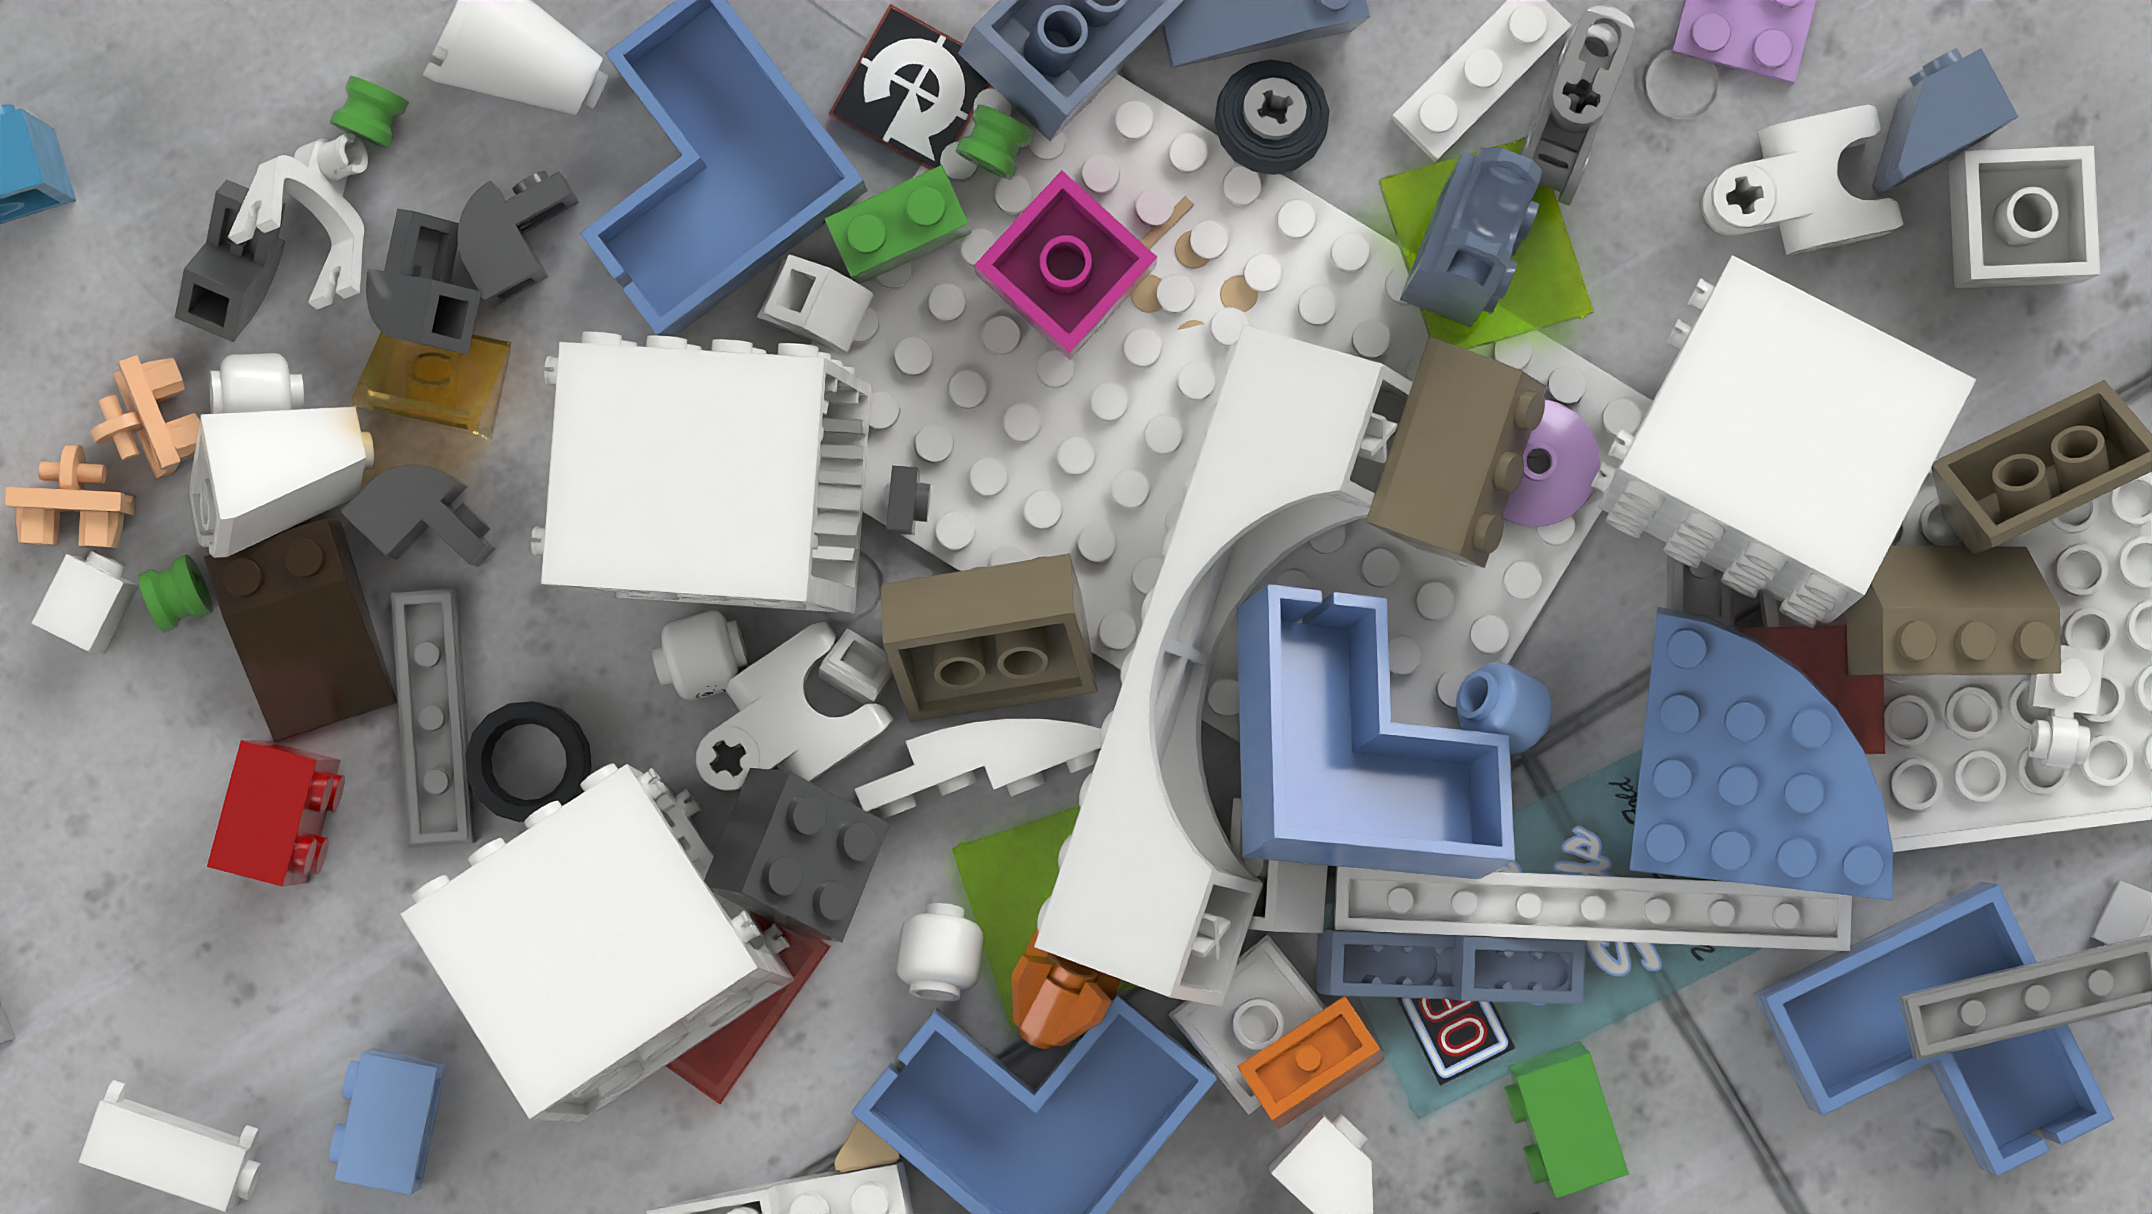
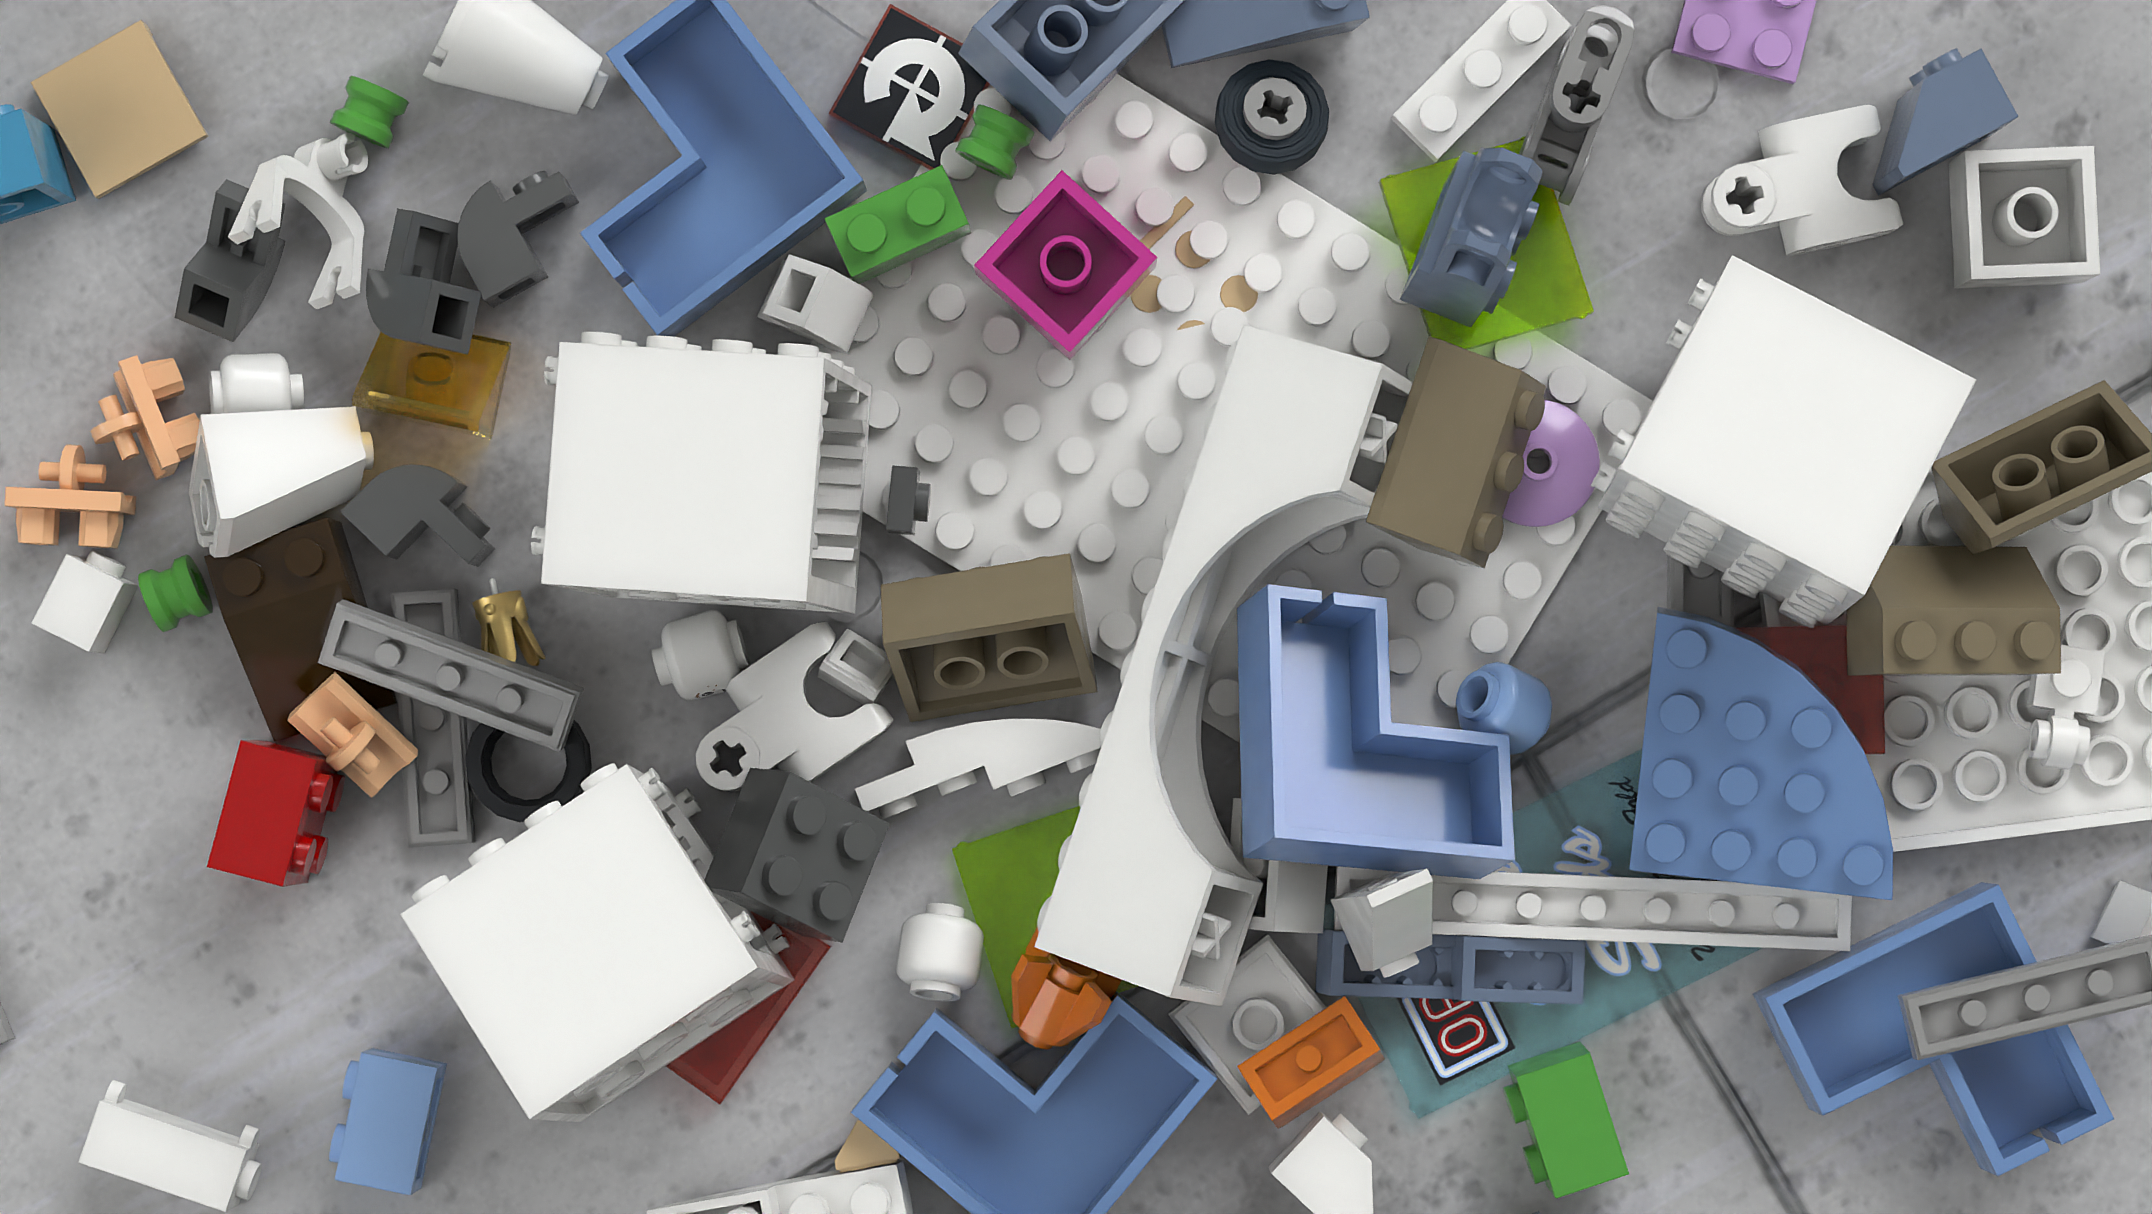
(119, 109): none -> tan piece
(352, 735): none -> light nougat hips
(450, 675): none -> light grey tile
(503, 619): none -> pearl gold piece
(1388, 920): none -> white slope

